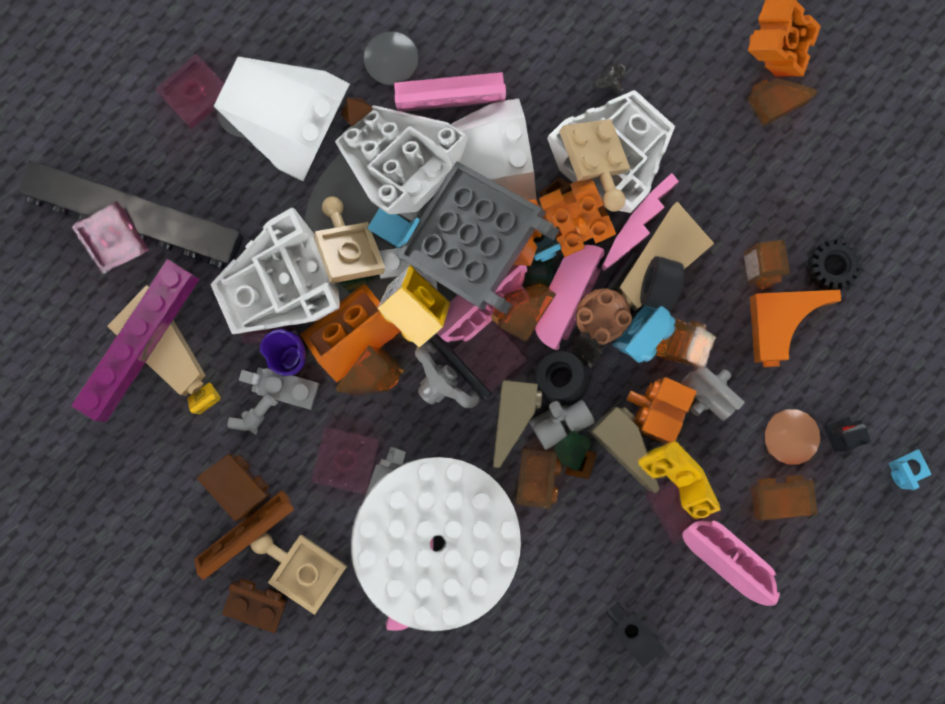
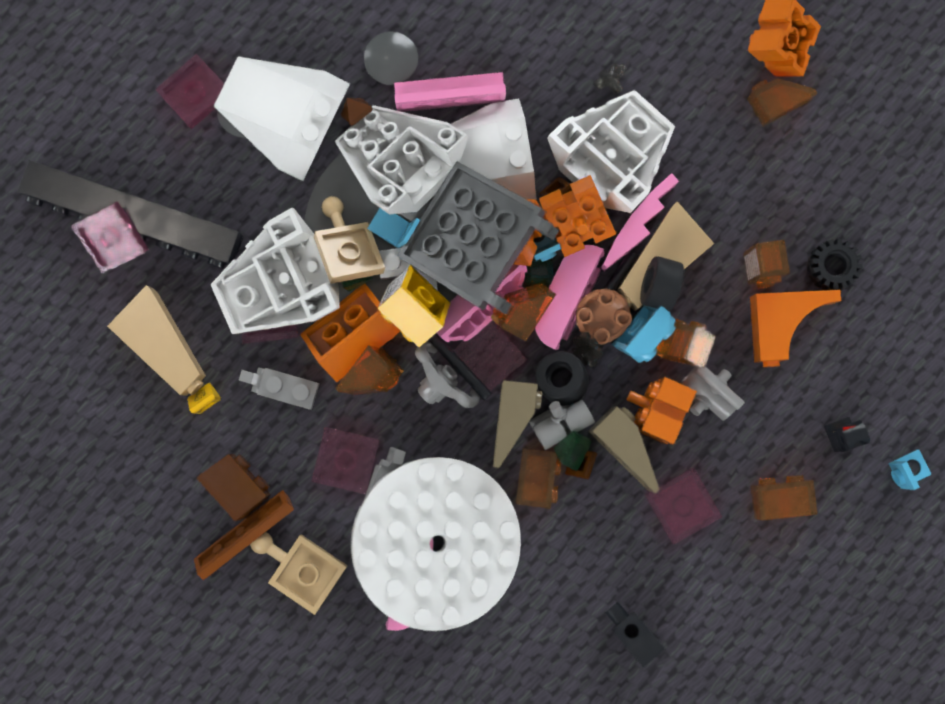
(135, 342): magenta brick -> none
(254, 417): light grey piece -> none
(254, 605): reddish brown bracket -> none
(283, 352): dark purple hair -> none
(597, 154): tan plate -> none
(686, 474): yellow slope -> none
(733, 561): bright pink brick -> none
(792, 436): nougat dish -> none

